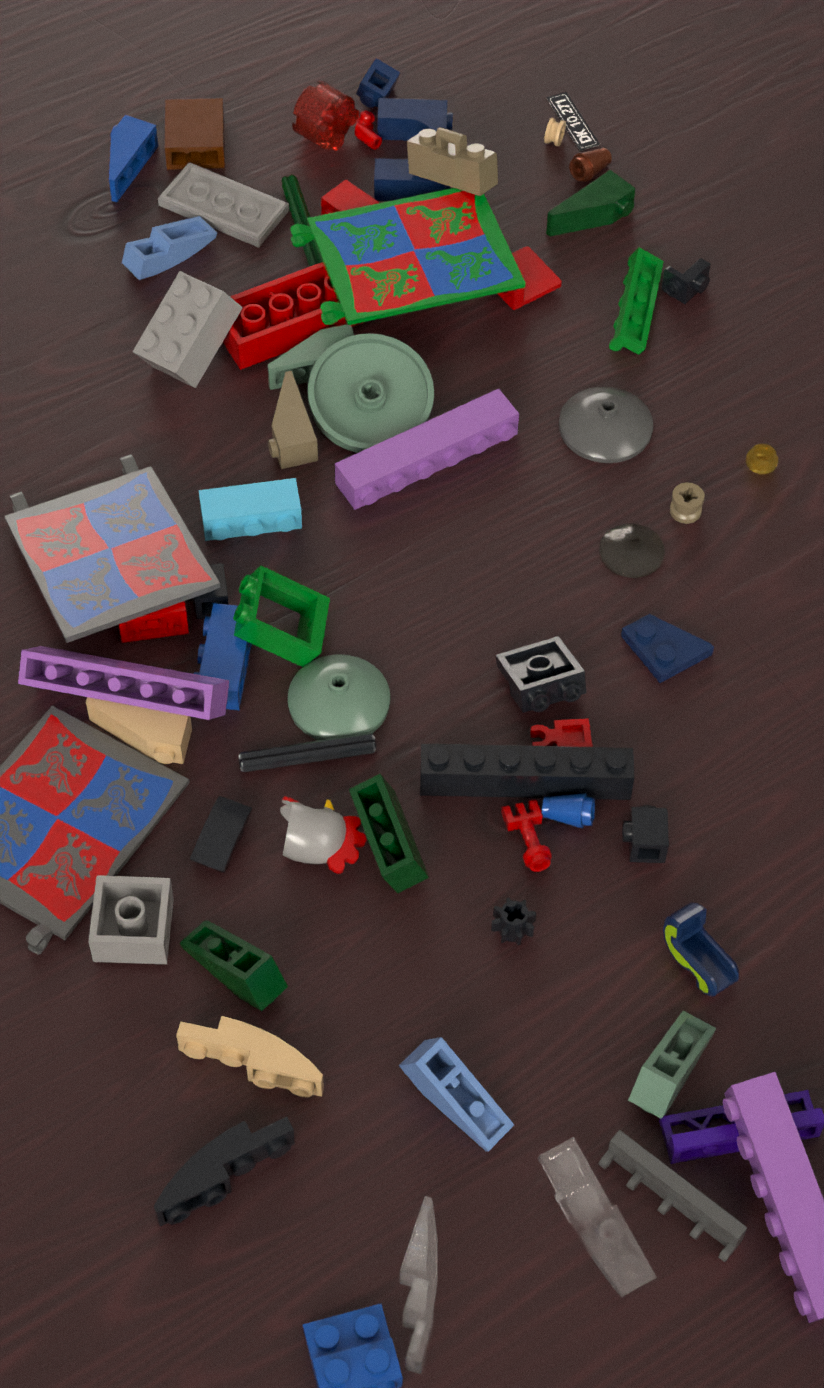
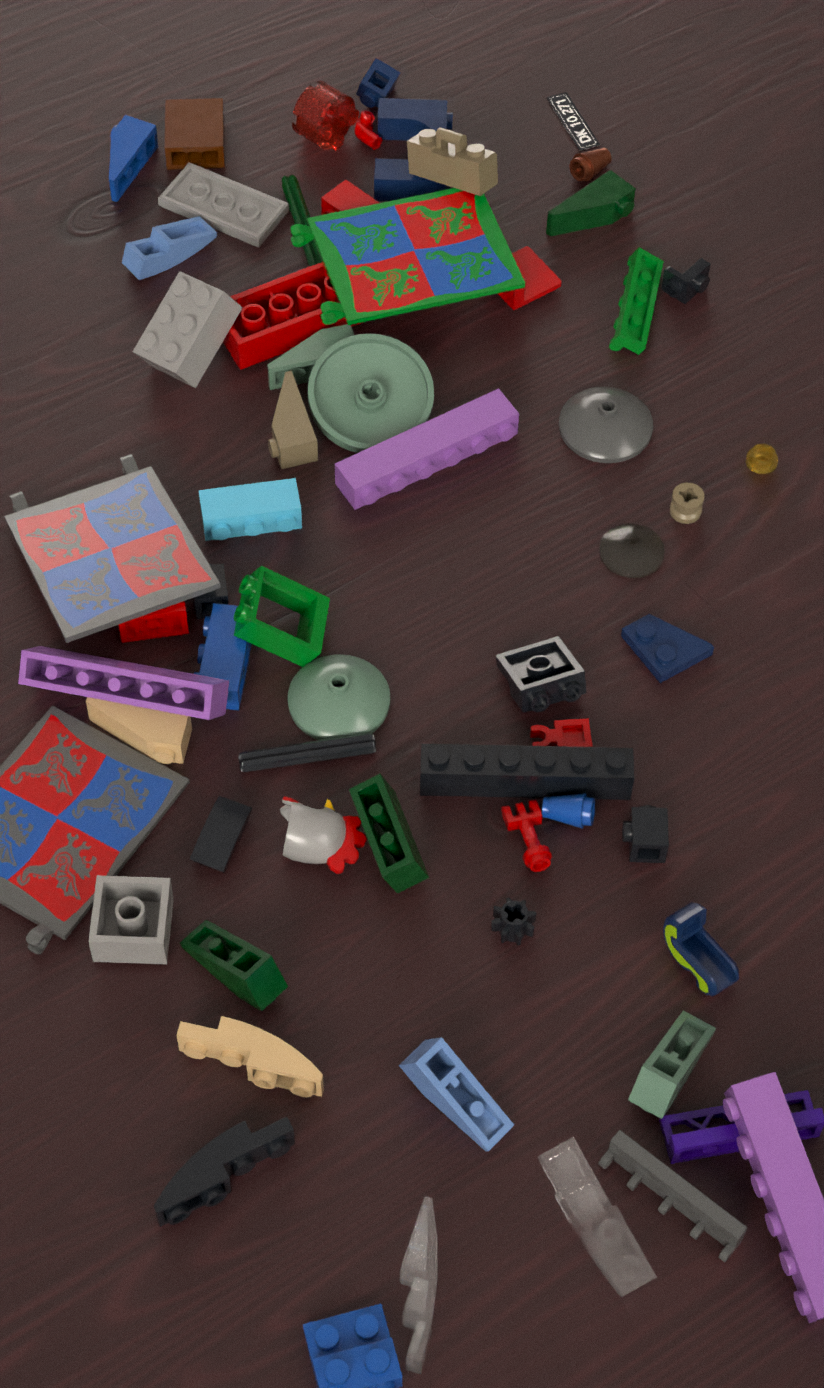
(555, 131): tan bush -> none

